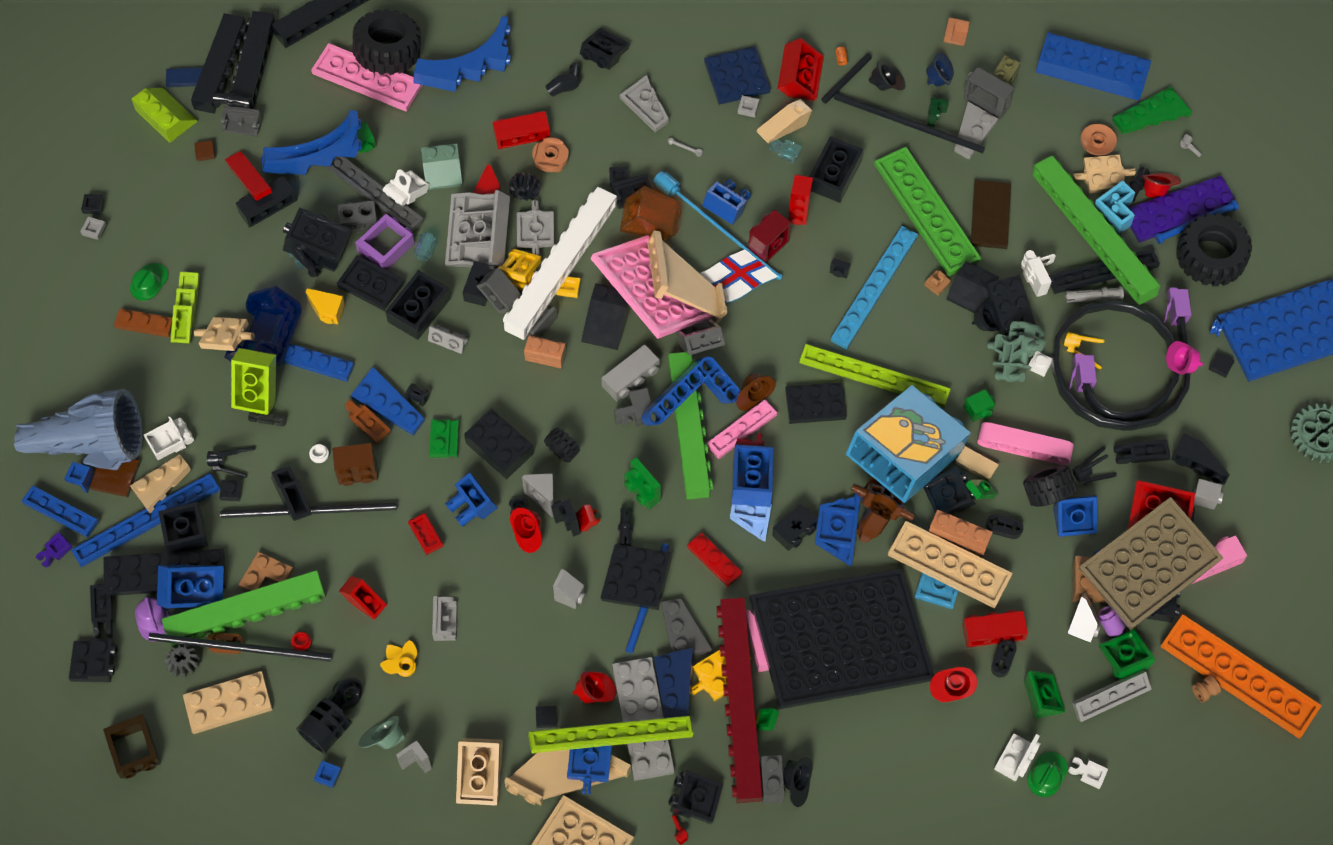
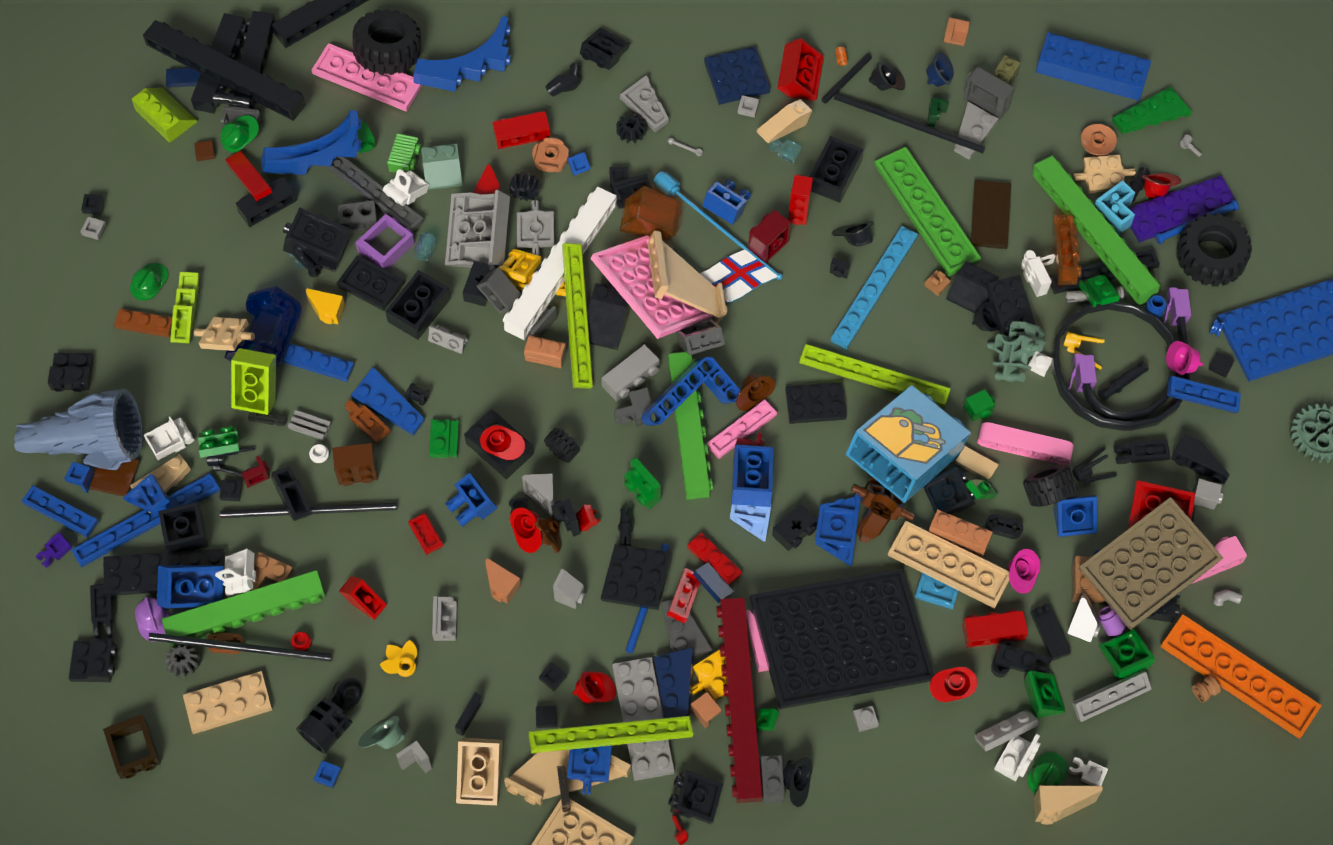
(71, 372): none -> black plate
(148, 495): none -> blue wing
(219, 441): none -> green plate
(224, 70): none -> black brick
(238, 573): none -> white piece
(239, 133): none -> green piece
(256, 474): none -> dark red bracket
(298, 414): none -> light grey tile
(404, 153): none -> bright green brick
(468, 714): none -> black tile
(502, 442): none -> red piece
(502, 582): none -> nougat slope
(550, 532): none -> reddish brown plate
(552, 676): none -> black plate
(563, 788): none -> clear smoke tile
(577, 315): none -> lime tile
(578, 163): none -> blue plate
(631, 128): none -> black gear
(683, 596): none -> red plate
(705, 709): none -> nougat panel
(713, 582): none -> dark blue tile
(857, 234): none -> black piece
(865, 718): none -> light grey plate
(1006, 730): none -> light grey plate
(1020, 659): none -> black hinge
(1024, 570): none -> dark pink piece
(1050, 632): none -> black hinge
(1058, 802): none -> tan slope
(1065, 250): none -> clear orange brick
(1099, 290): none -> green plate
(1118, 384): none -> black pin
(1156, 306): none -> blue brick
(1203, 394): none -> blue plate
(1224, 595): none -> light grey arm

